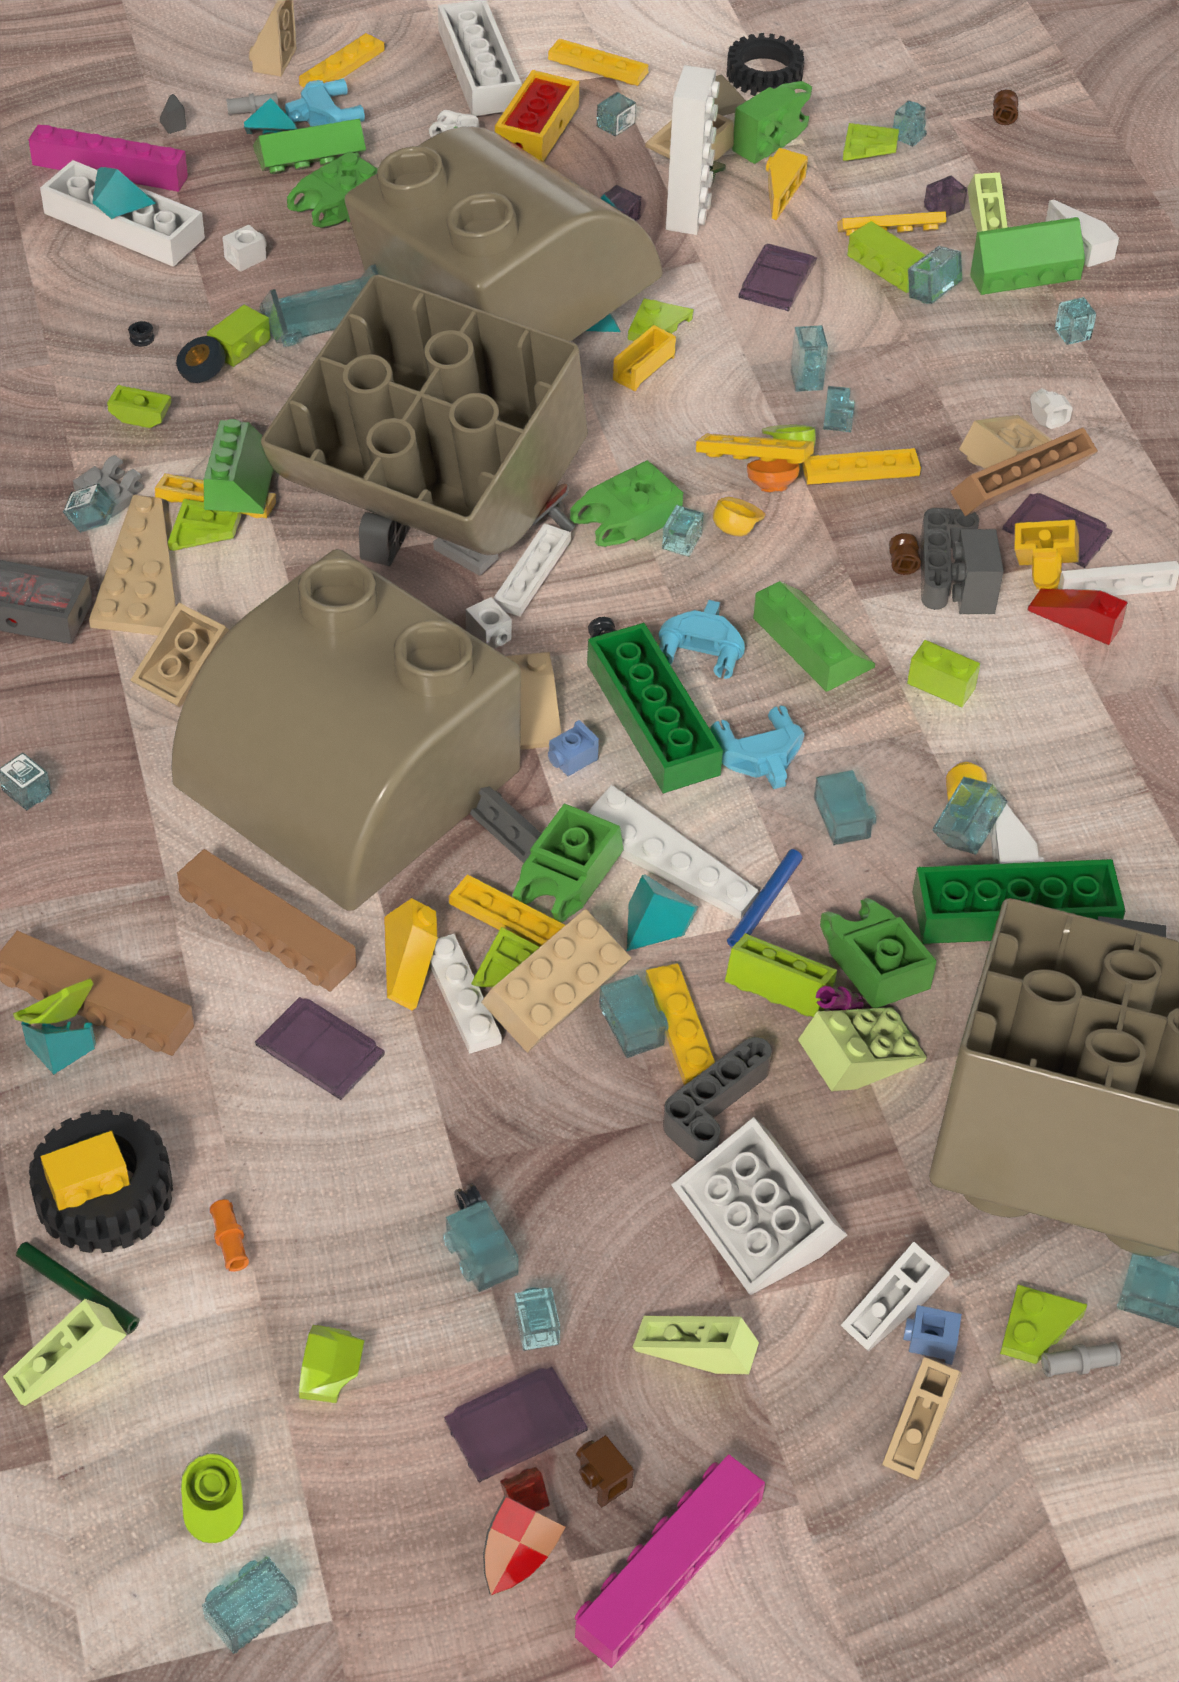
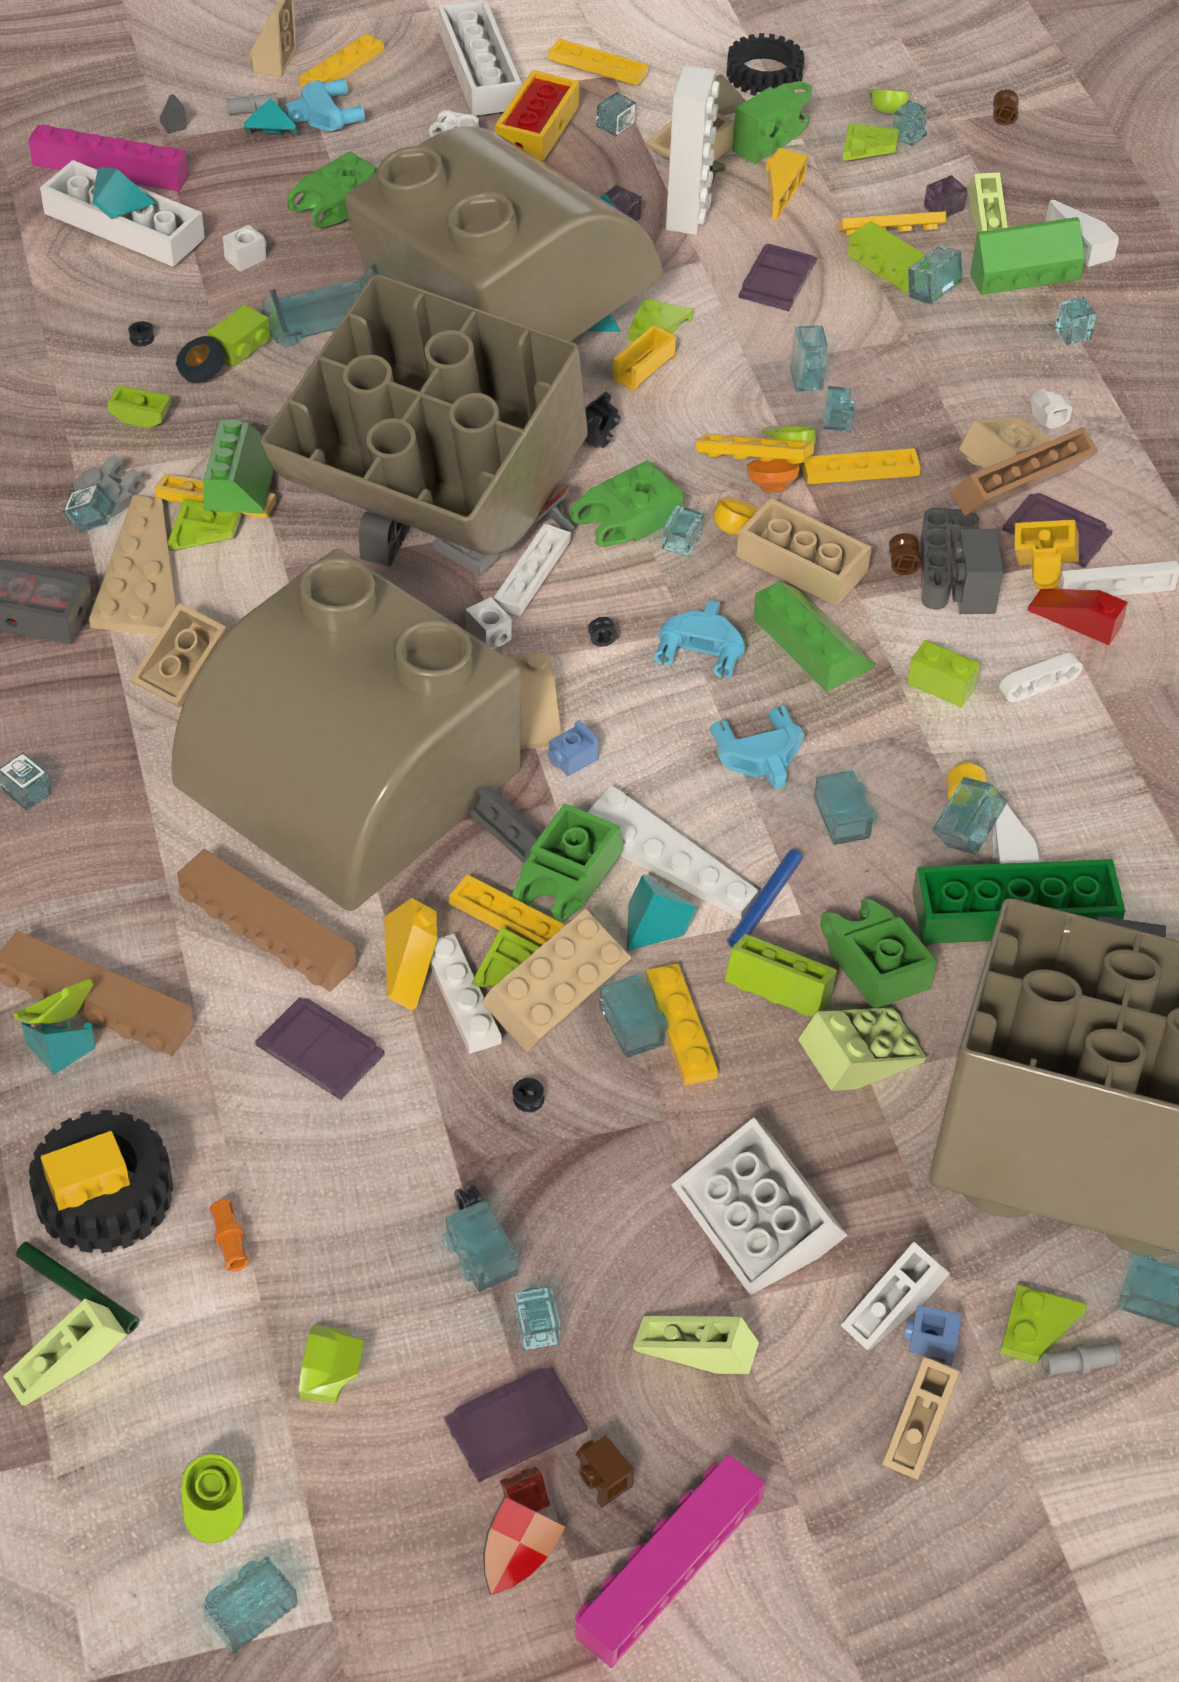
(308, 145): bright green slope -> none
(535, 1102): none -> black bush
(601, 419): none -> black piece
(654, 708): green brick -> none
(746, 1065): dark grey beam -> none
(803, 551): none -> tan brick
(838, 998): magenta pin -> none
(888, 100): none -> lime cap
(1040, 677): none -> white beam

